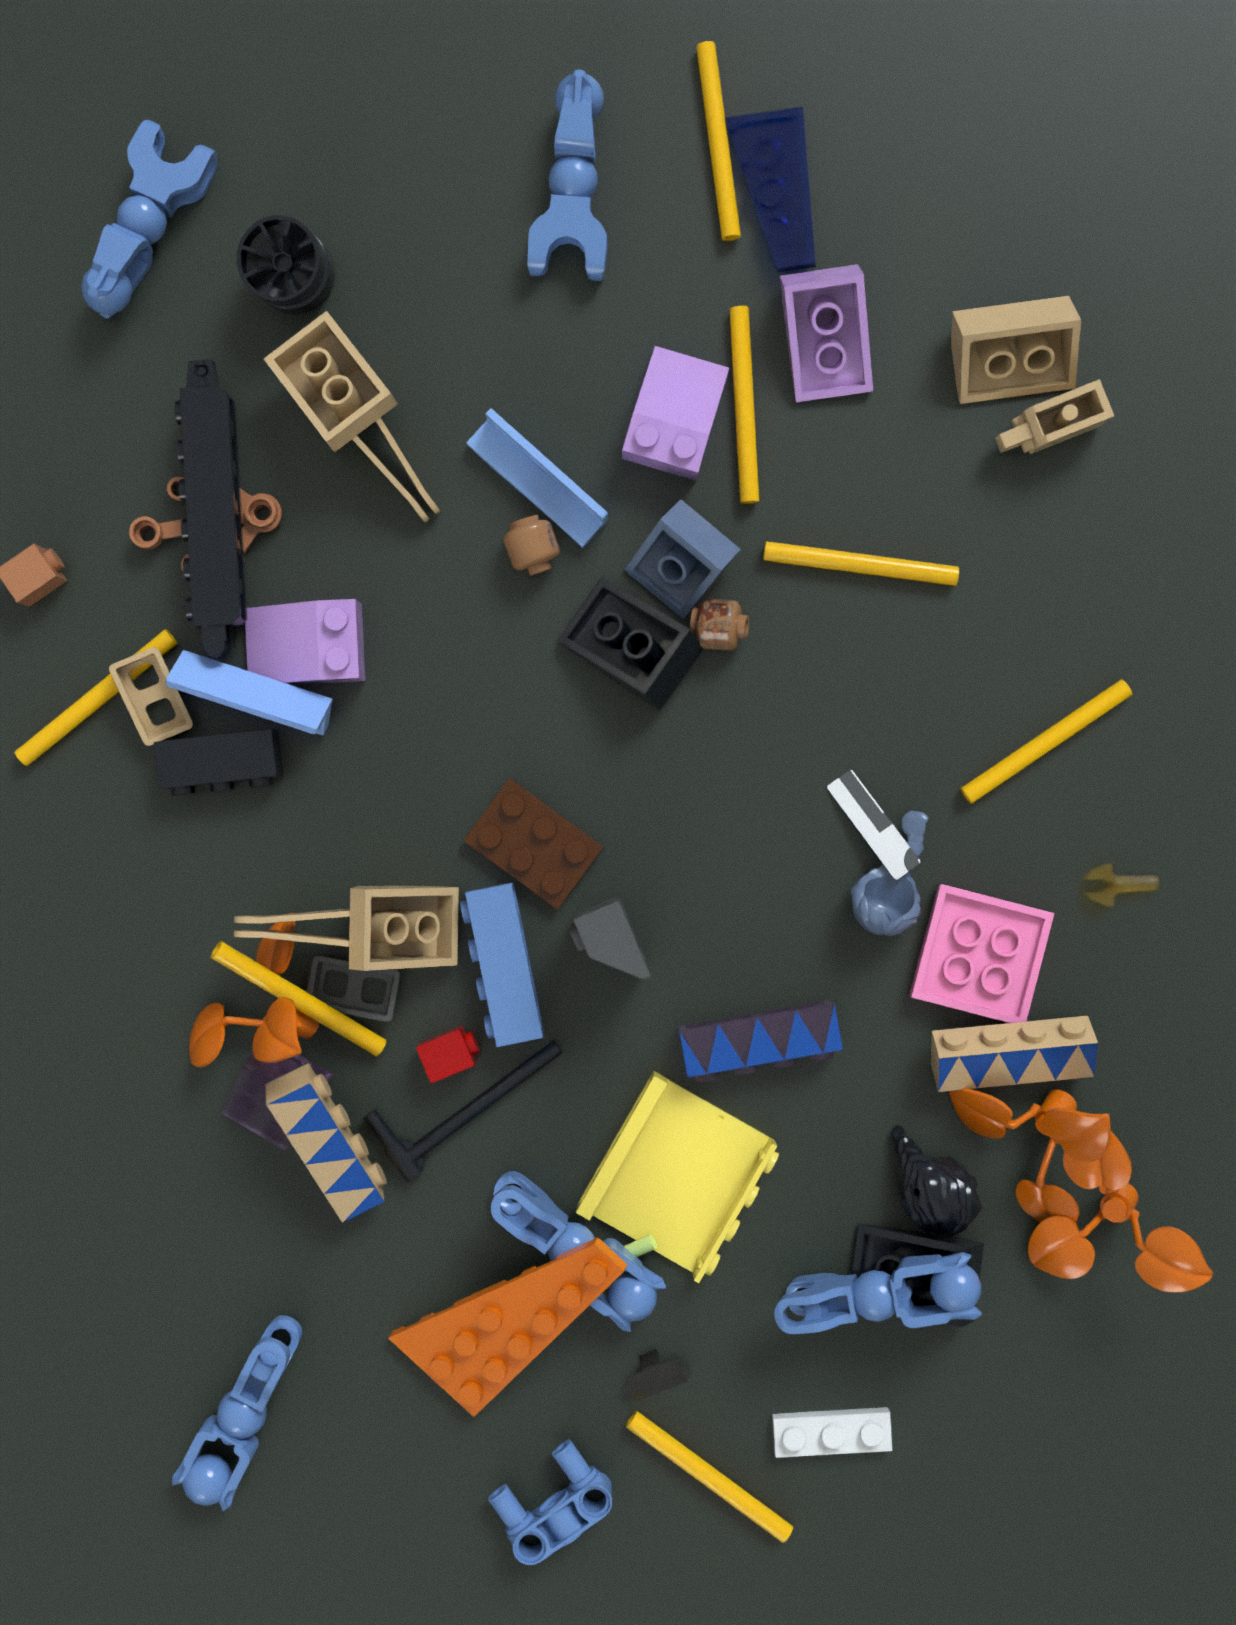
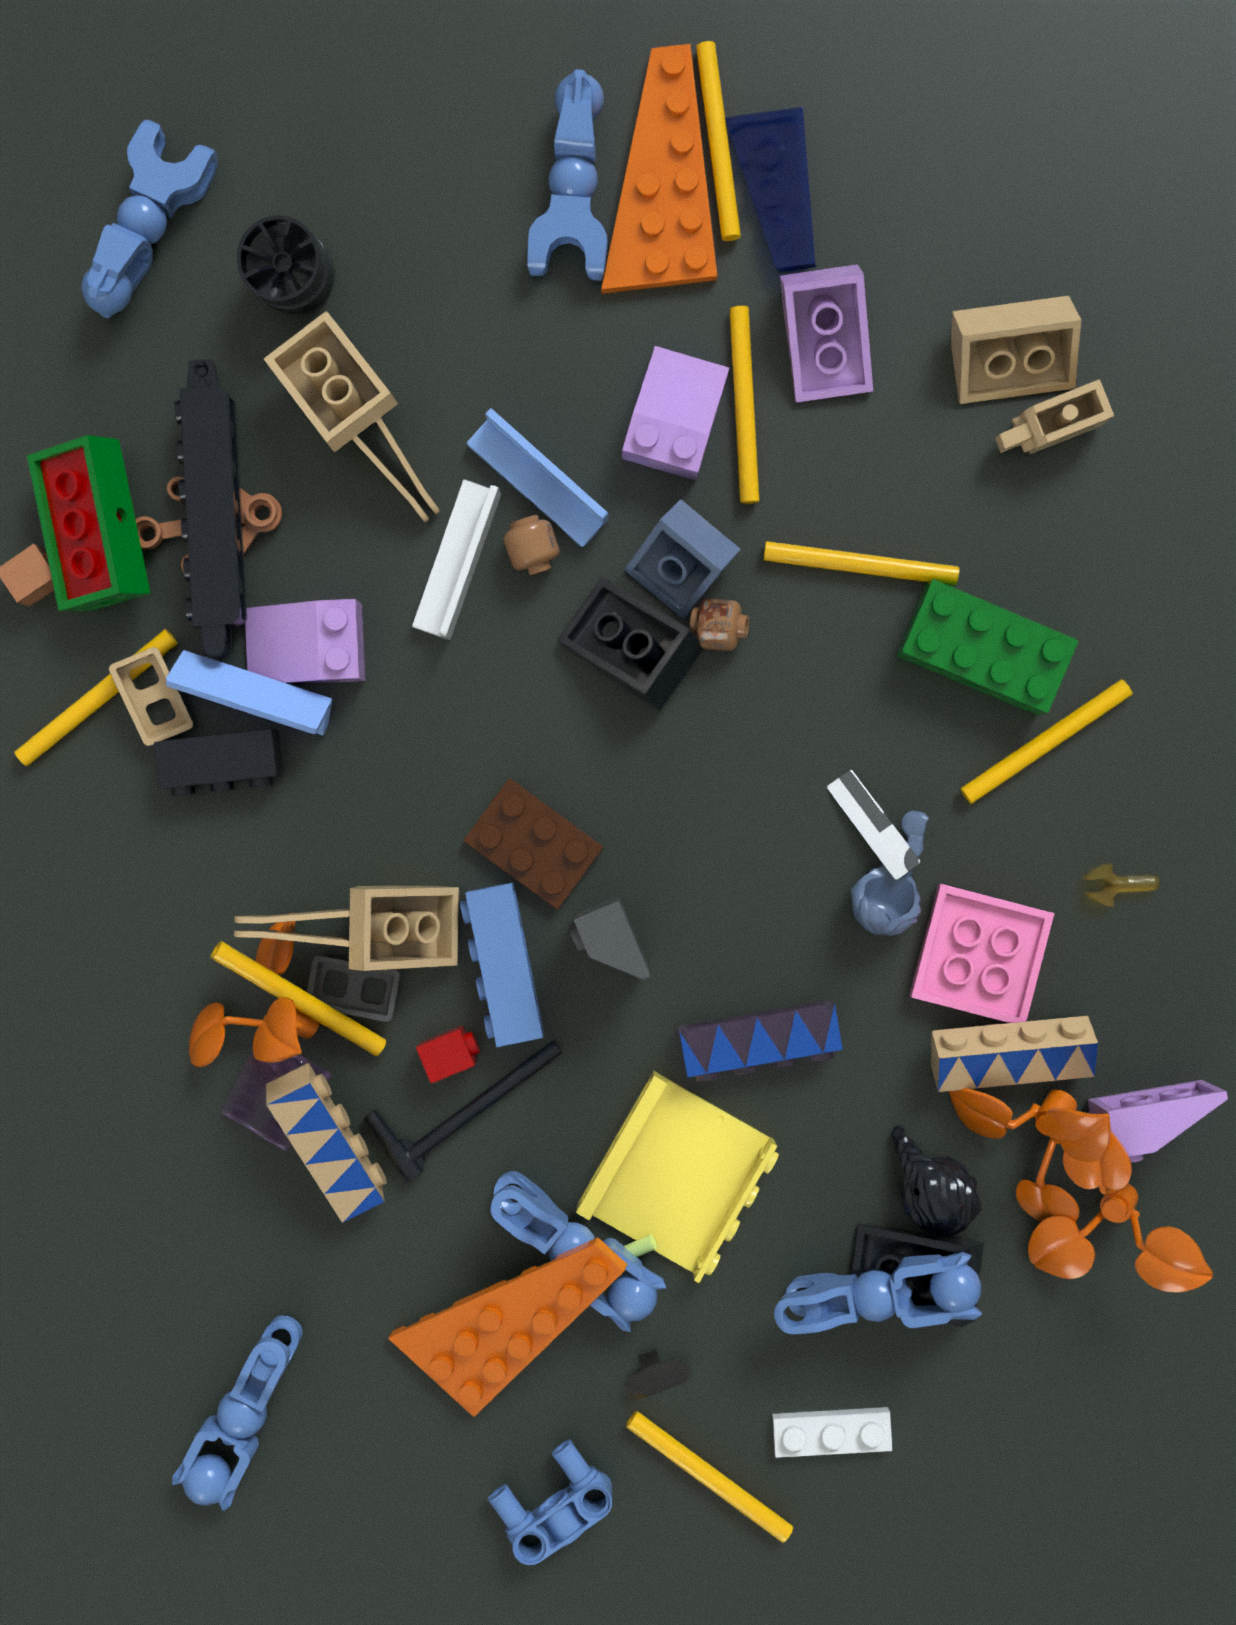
(88, 523): none -> brick
(457, 559): none -> white panel
(664, 208): none -> orange wing
(987, 648): none -> green brick
(1157, 1115): none -> lavender slope

